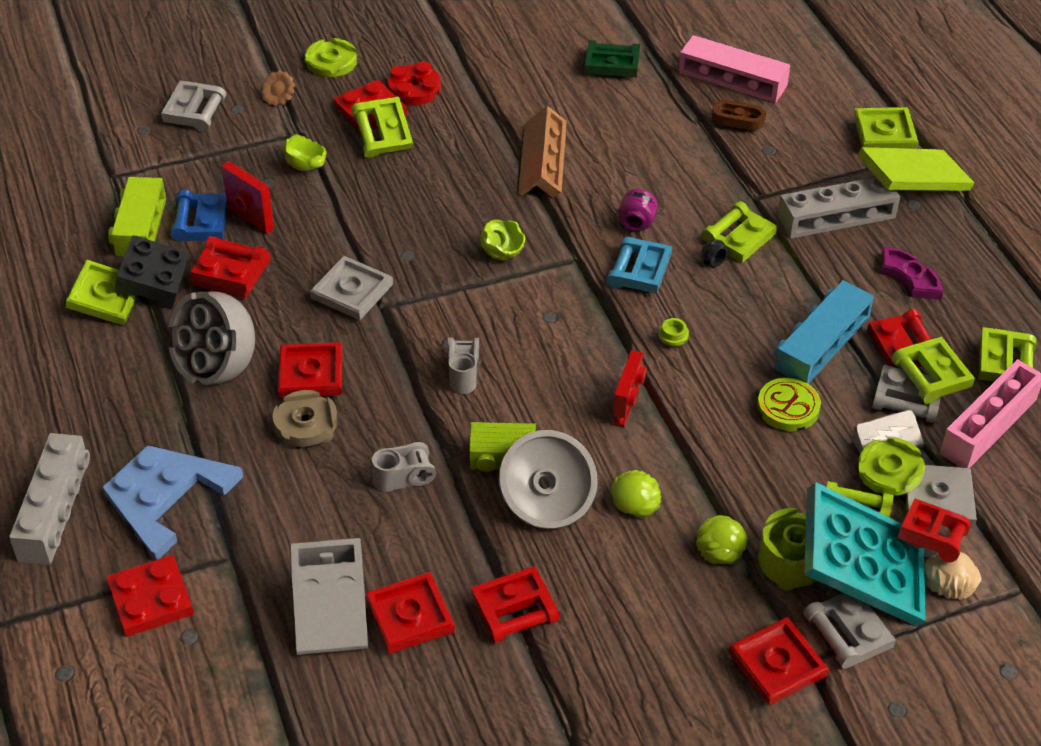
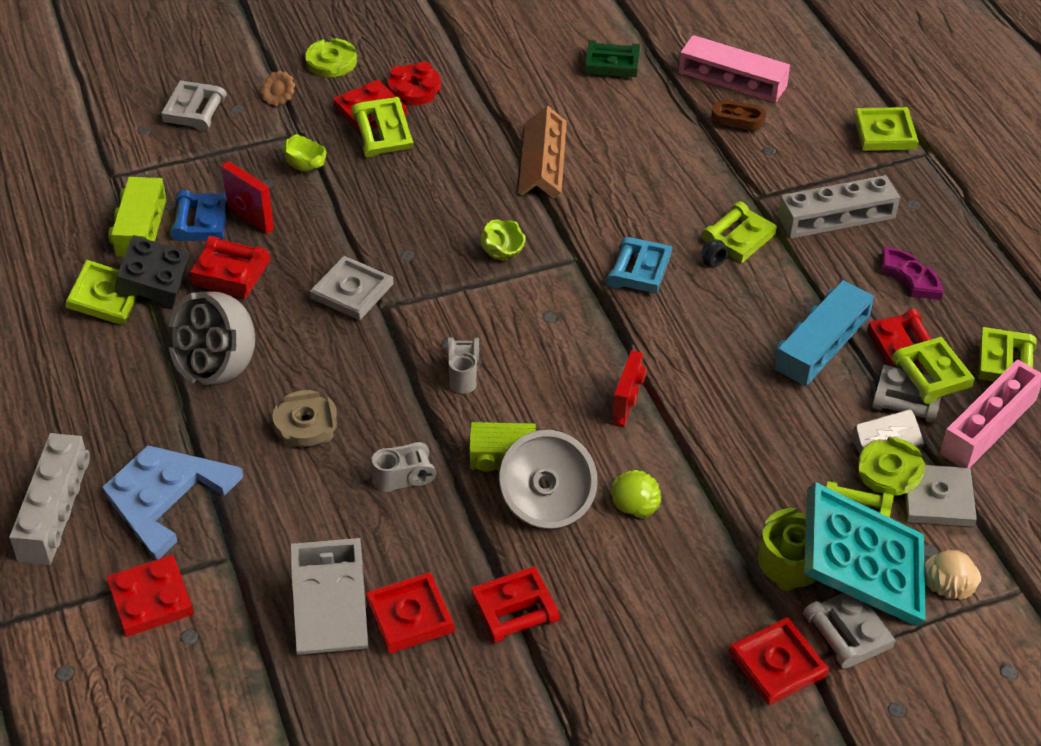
(311, 368): red plate -> none
(637, 210): magenta head -> none
(673, 332): lime plate -> none
(721, 540): lime hair -> none
(789, 404): lime tile -> none
(915, 169): lime tile -> none
(922, 528): red plate -> none

